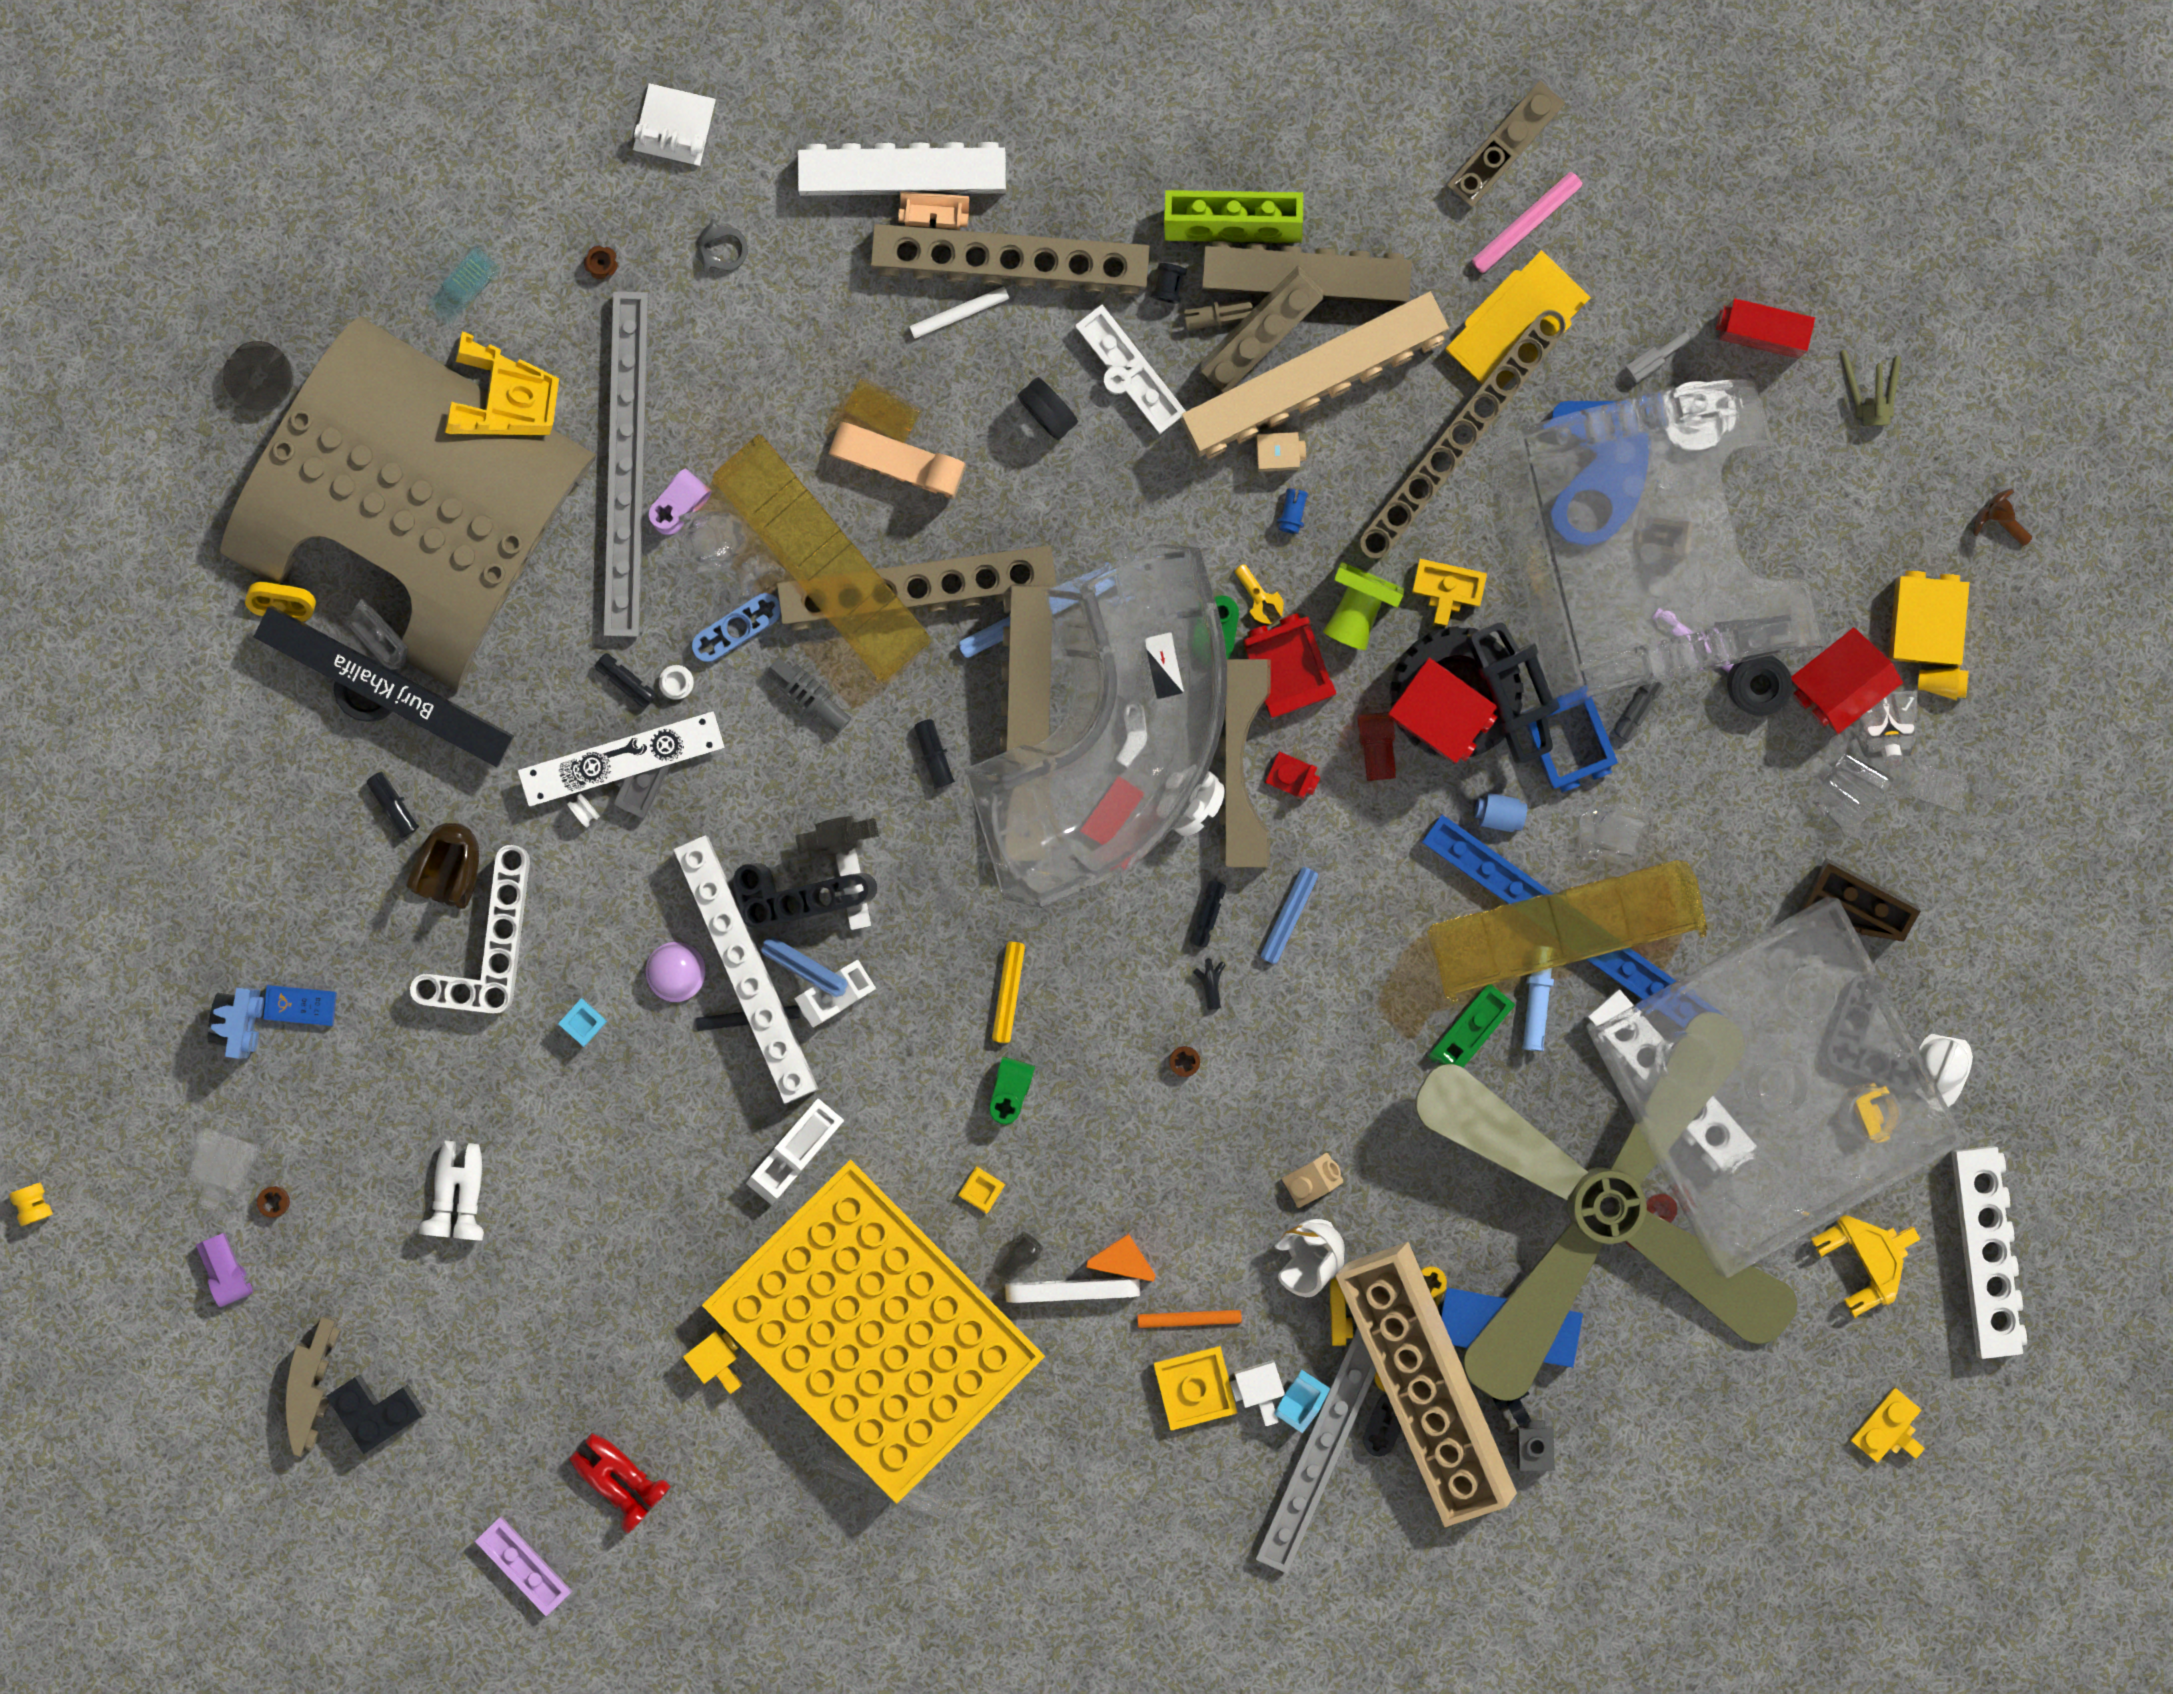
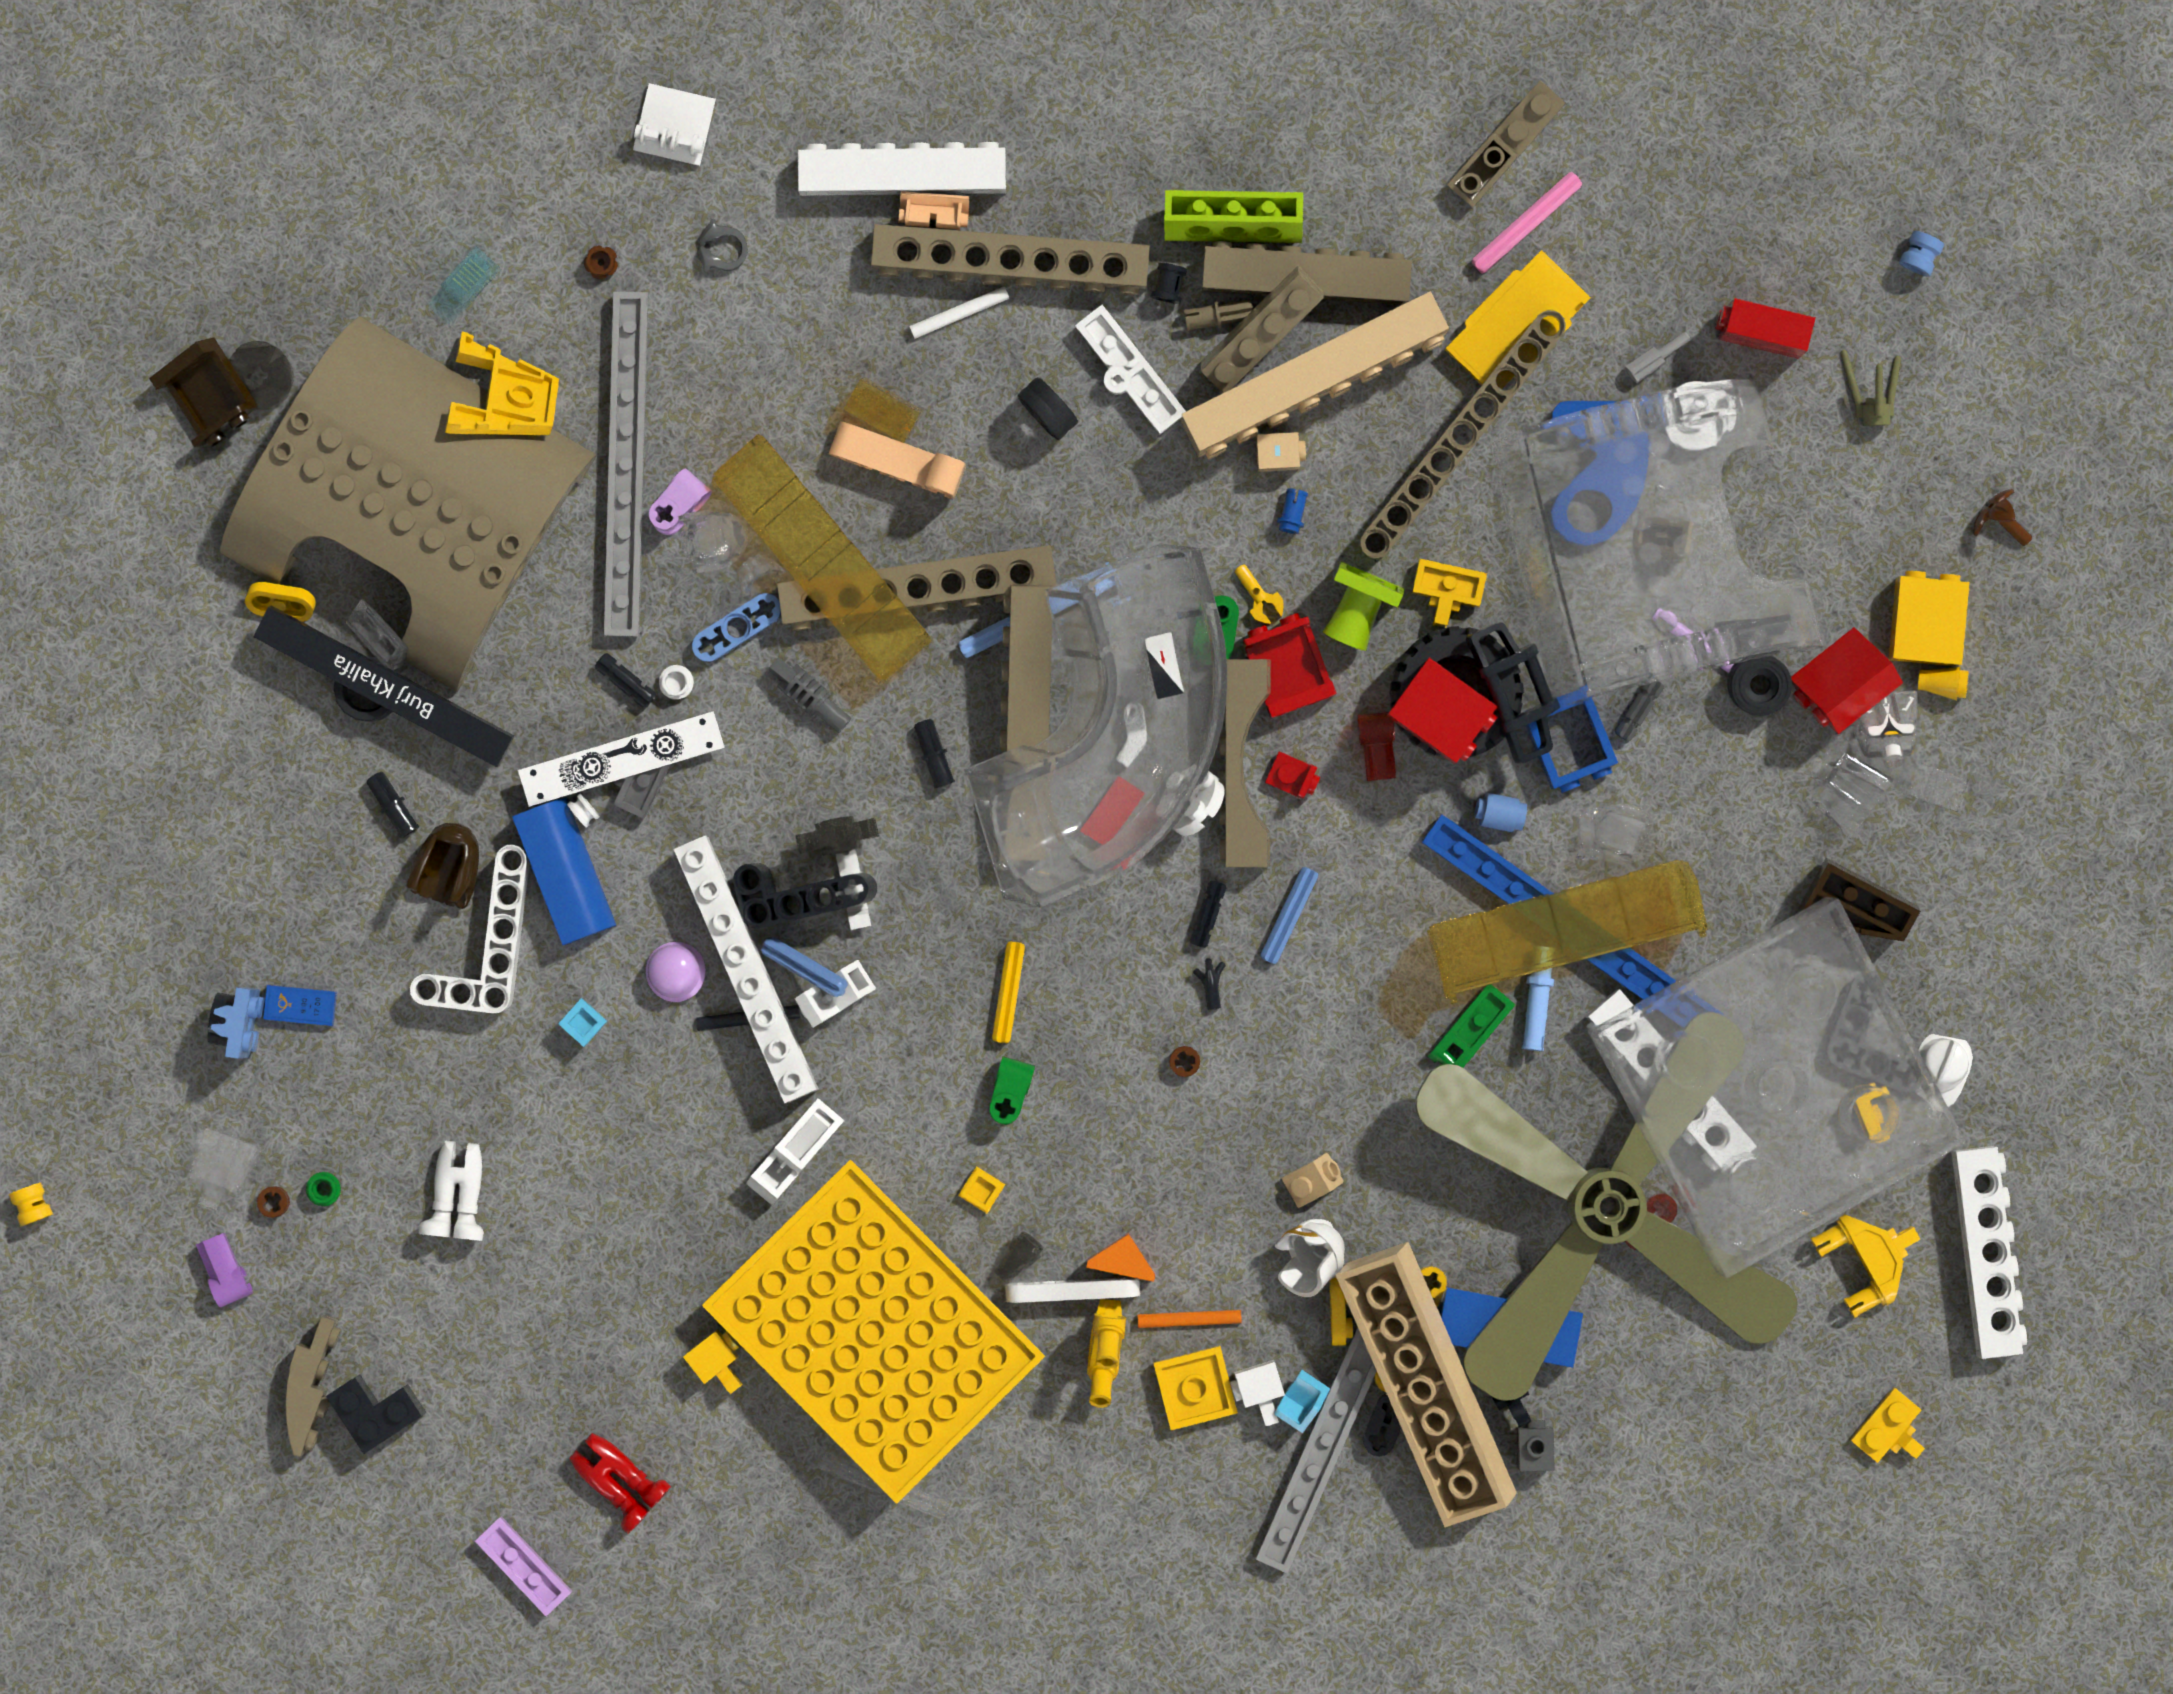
(207, 391): none -> dark brown panel
(312, 1189): none -> green plate
(564, 871): none -> blue brick
(1104, 1350): none -> yellow connector
(1921, 253): none -> medium blue wheel

